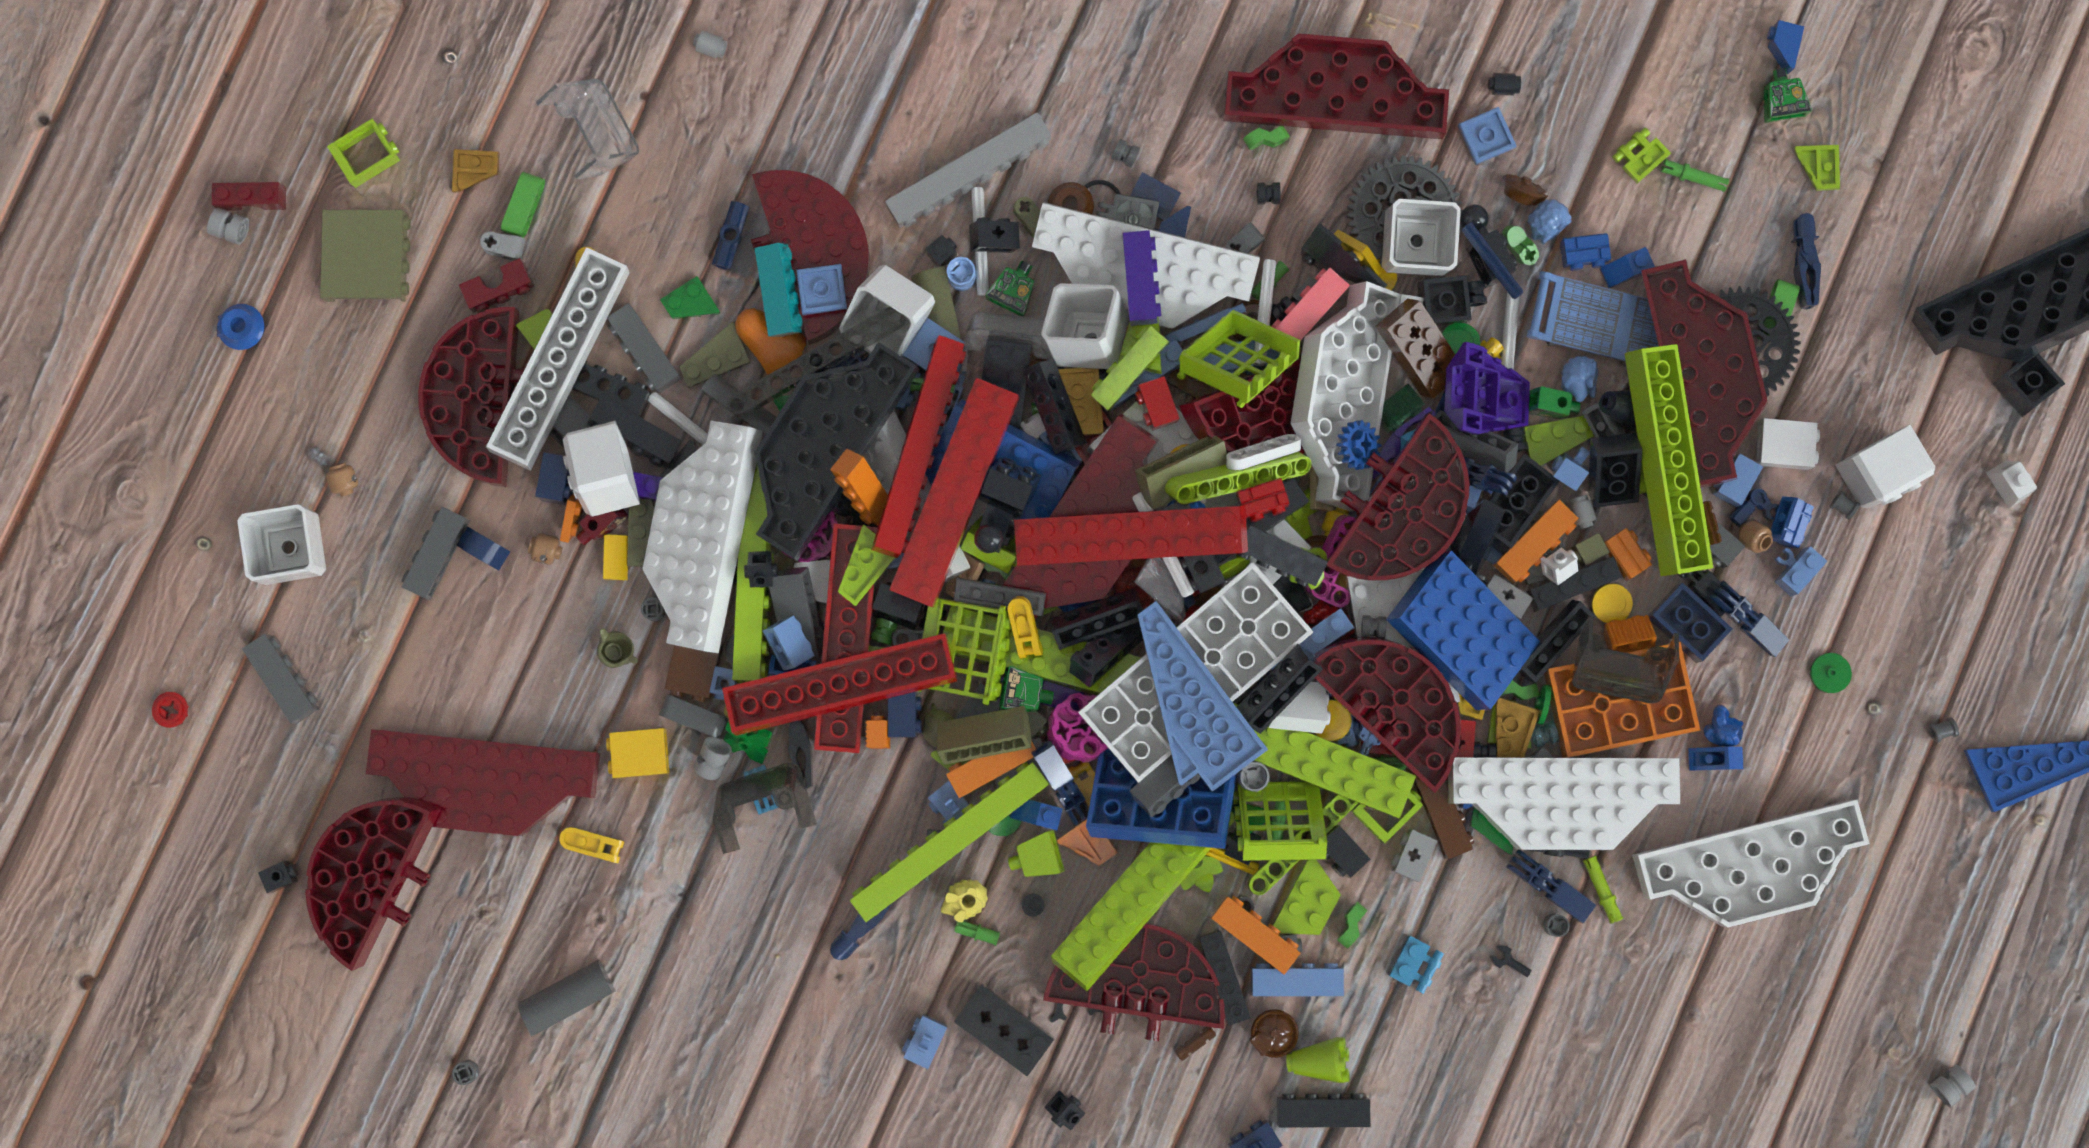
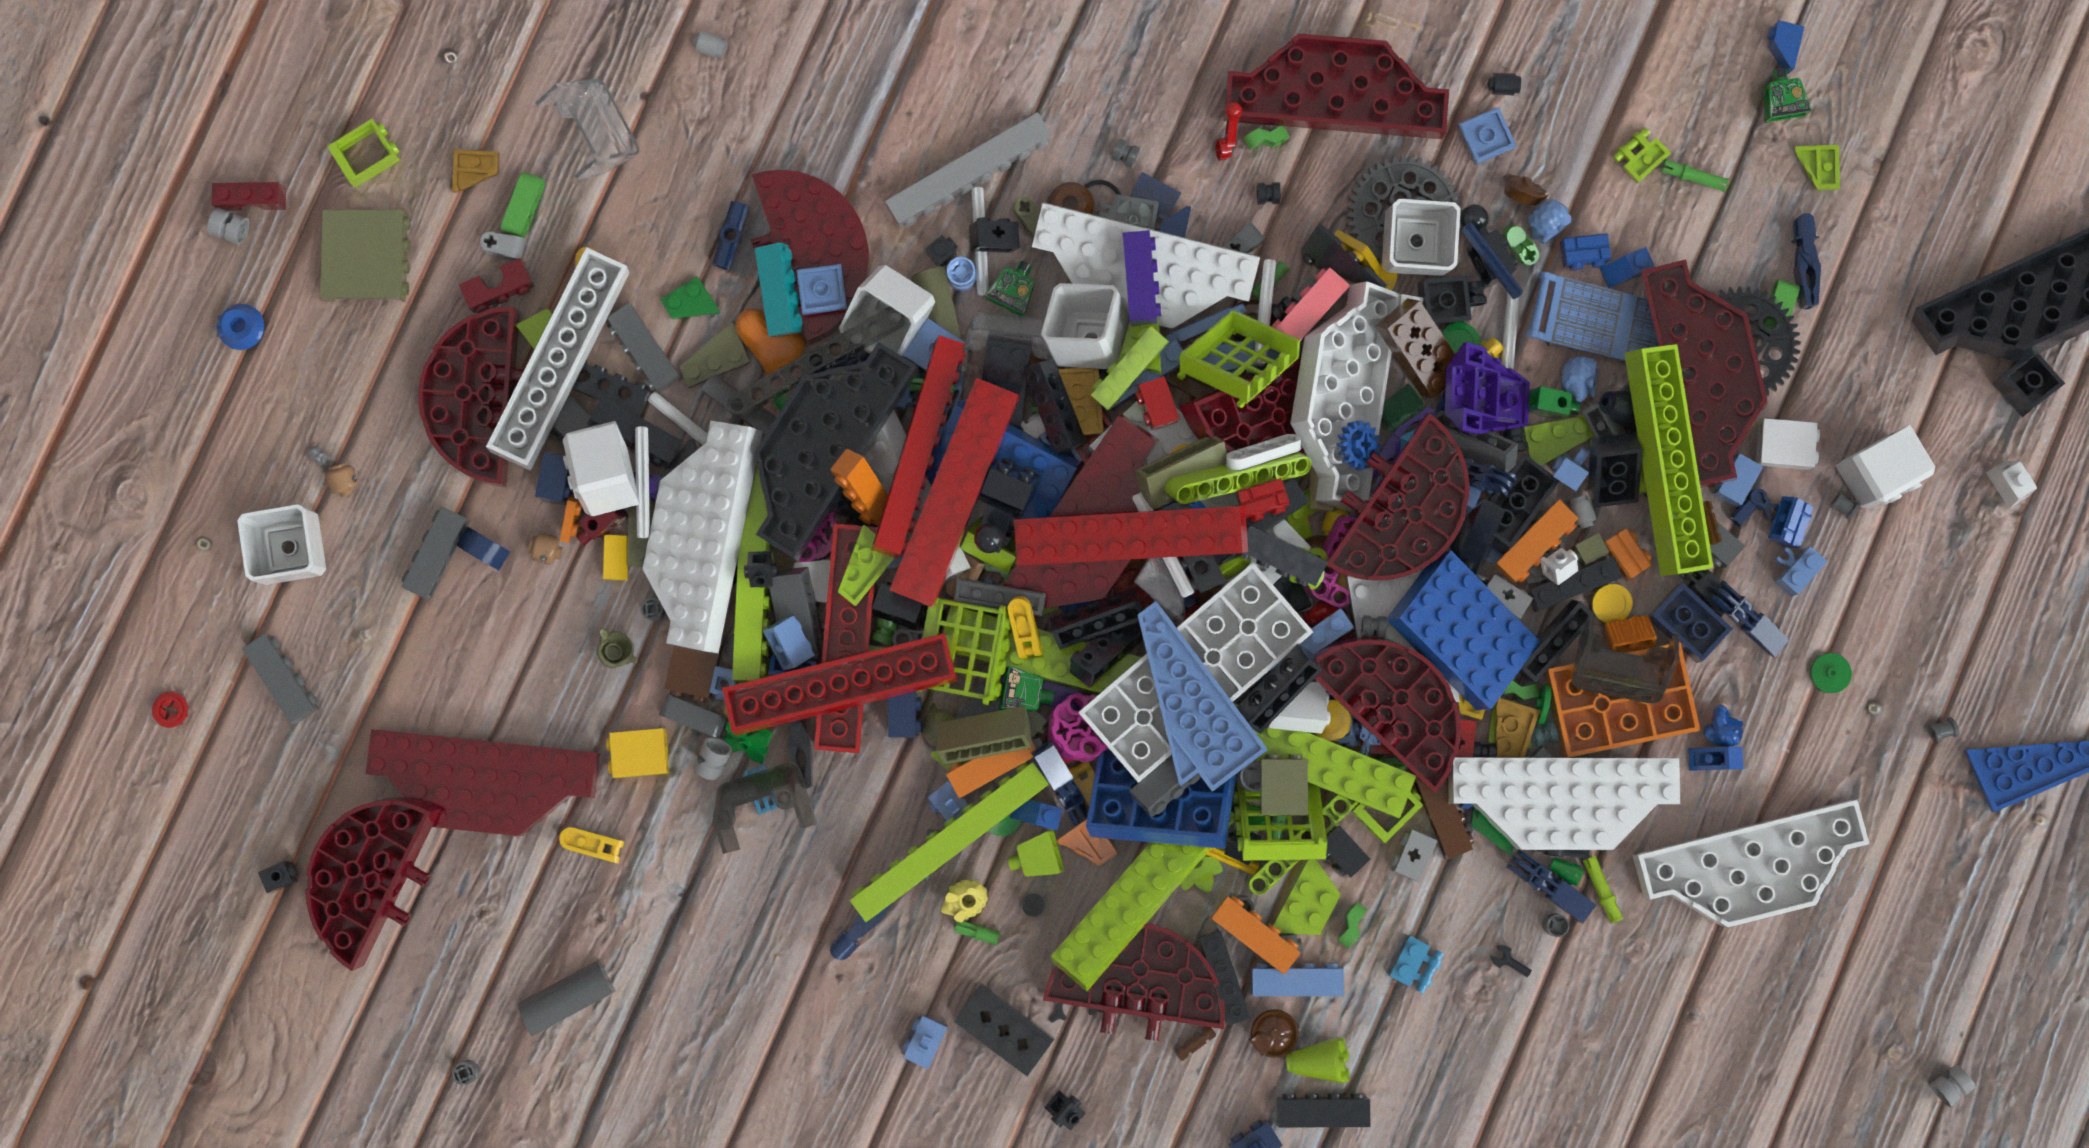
(642, 481): none -> white axle
(877, 733): orange brick -> none
(1224, 145): none -> red piece
(1284, 785): none -> olive brick
(1567, 871): none -> green cone
(1755, 536): medium nougat head -> none

